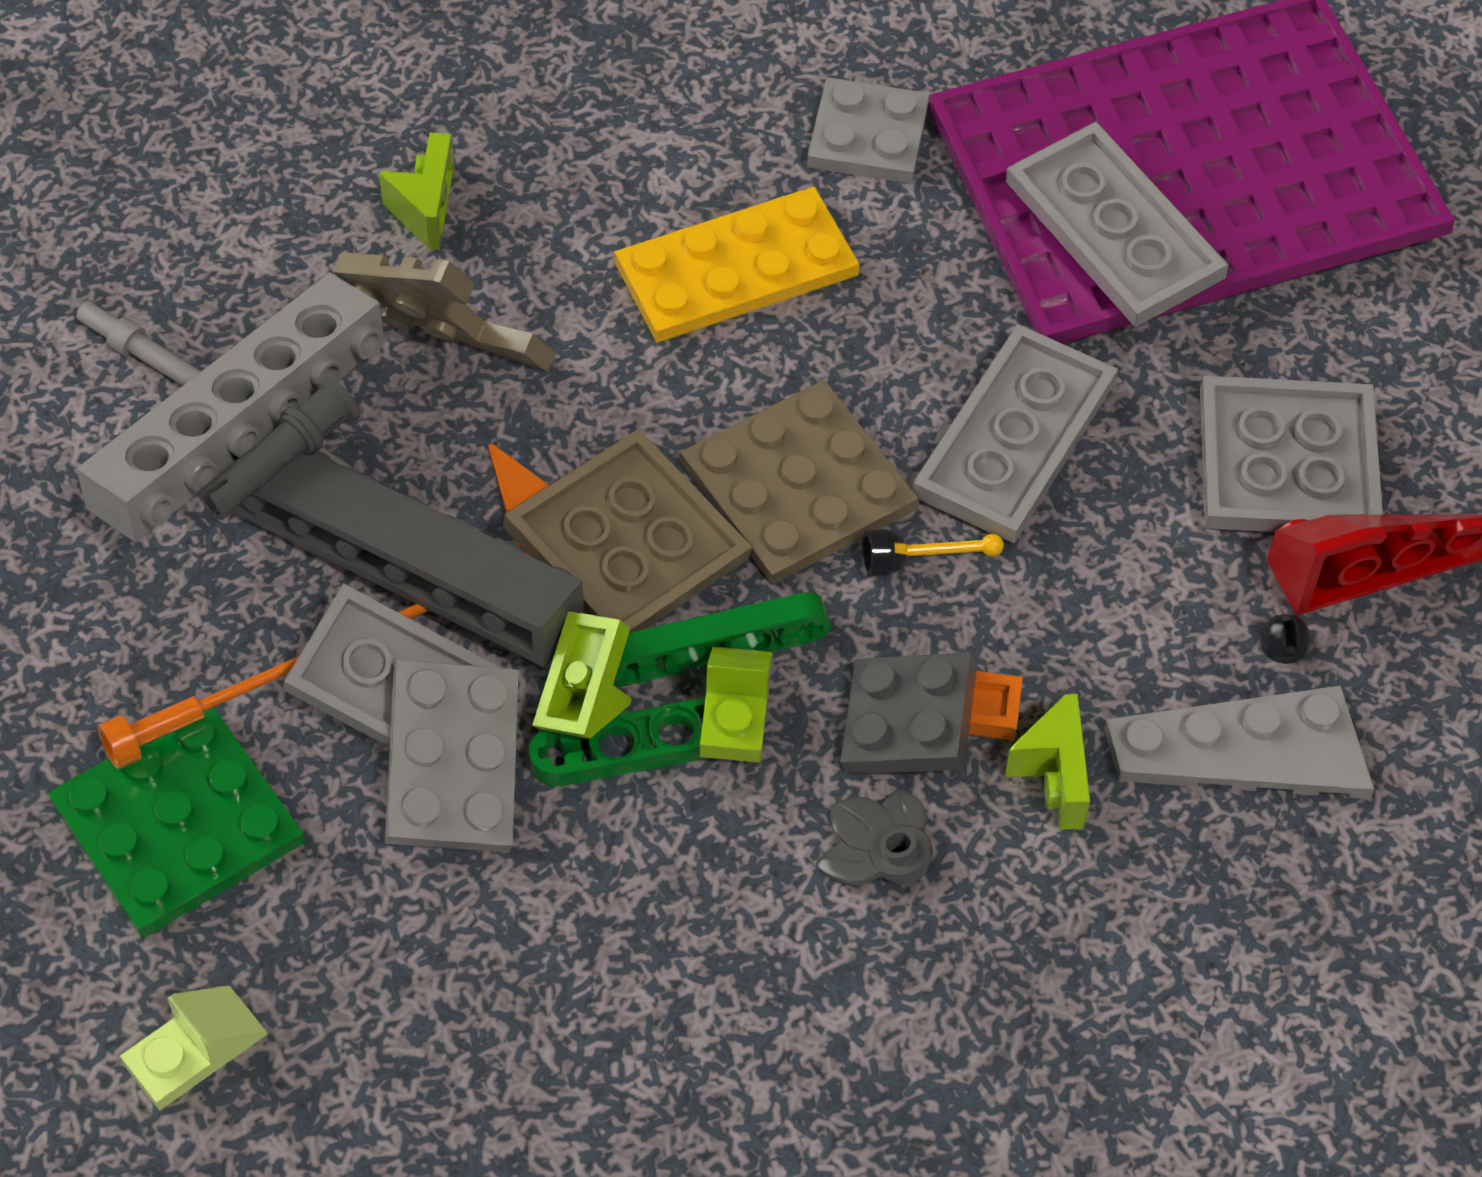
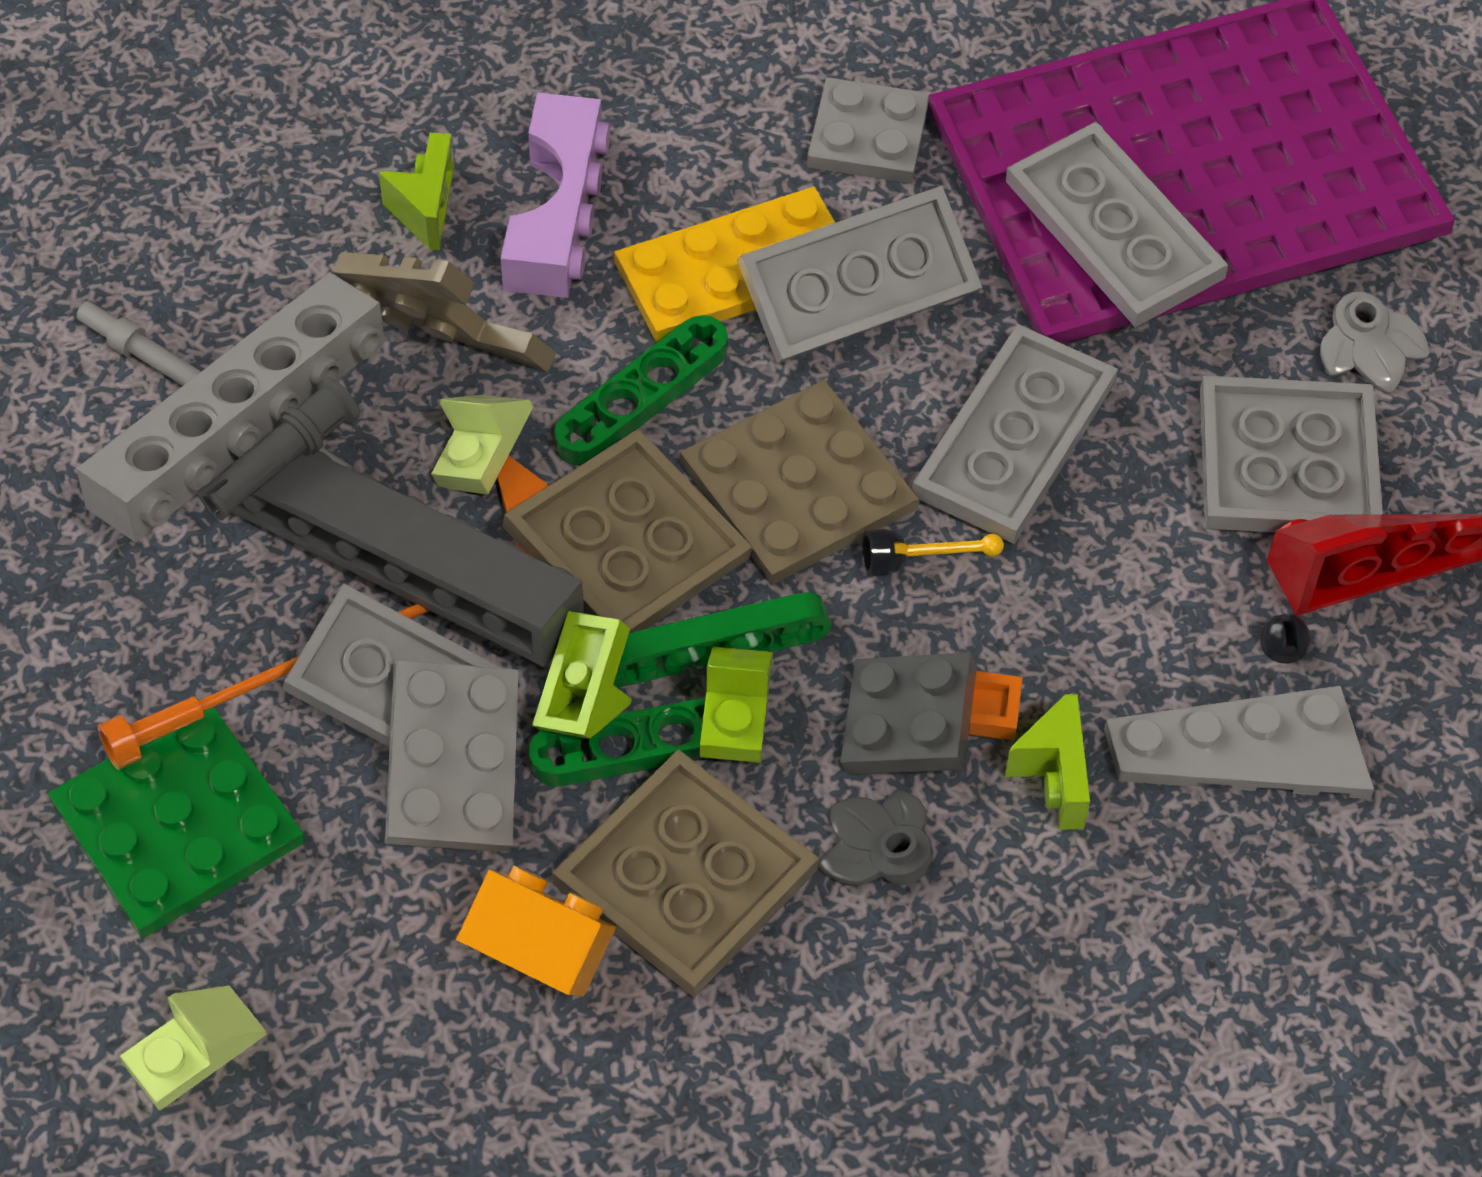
(481, 440): none -> yellowish green slope
(536, 931): none -> light orange brick
(543, 244): none -> lavender arch
(636, 386): none -> green beam
(687, 872): none -> dark tan plate
(859, 274): none -> light grey plate
(1372, 348): none -> light grey plate

